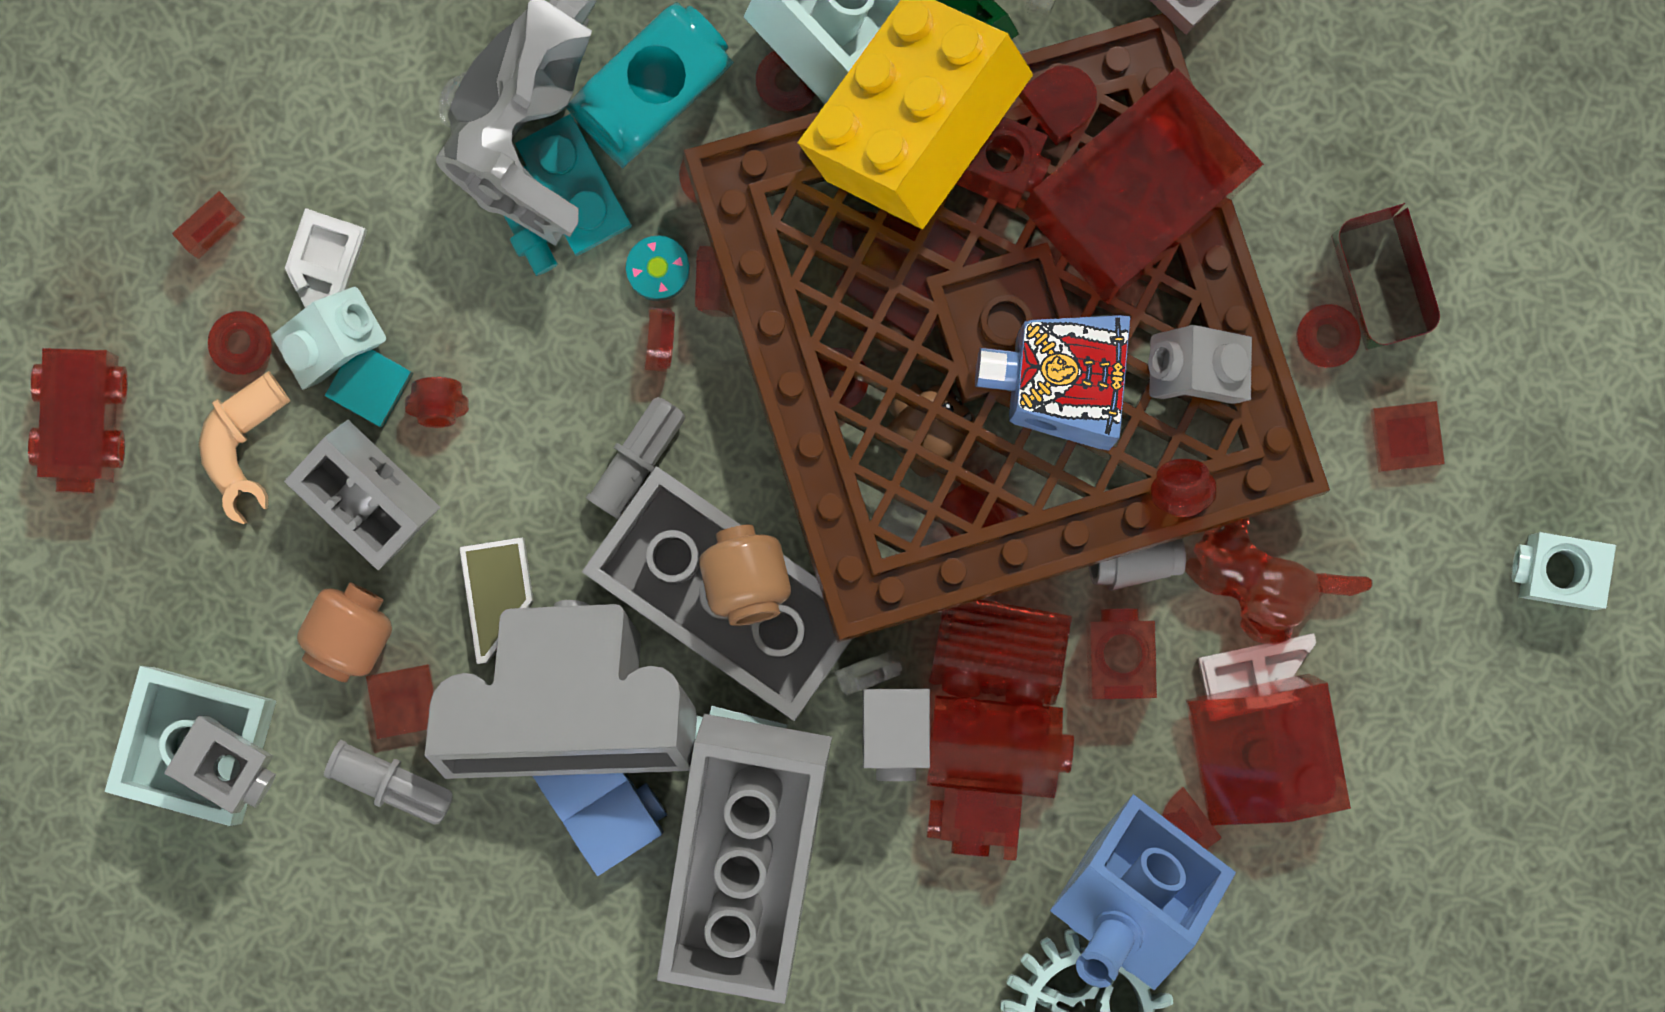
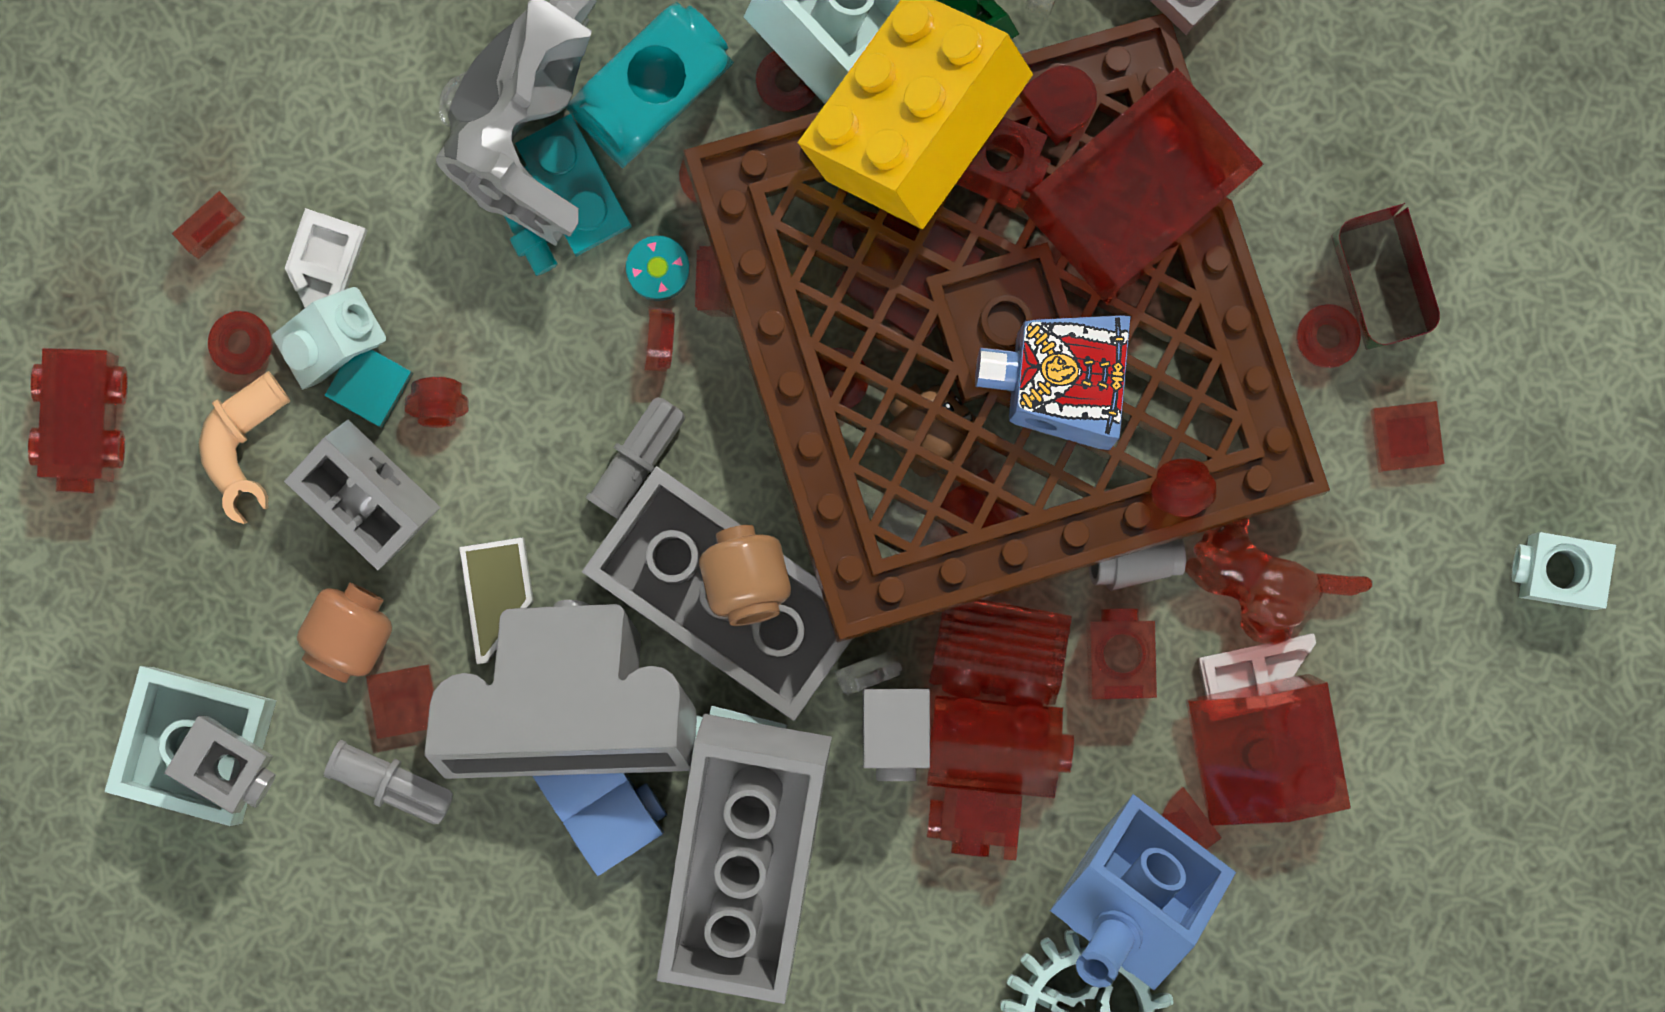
(1200, 364): light grey bracket -> none

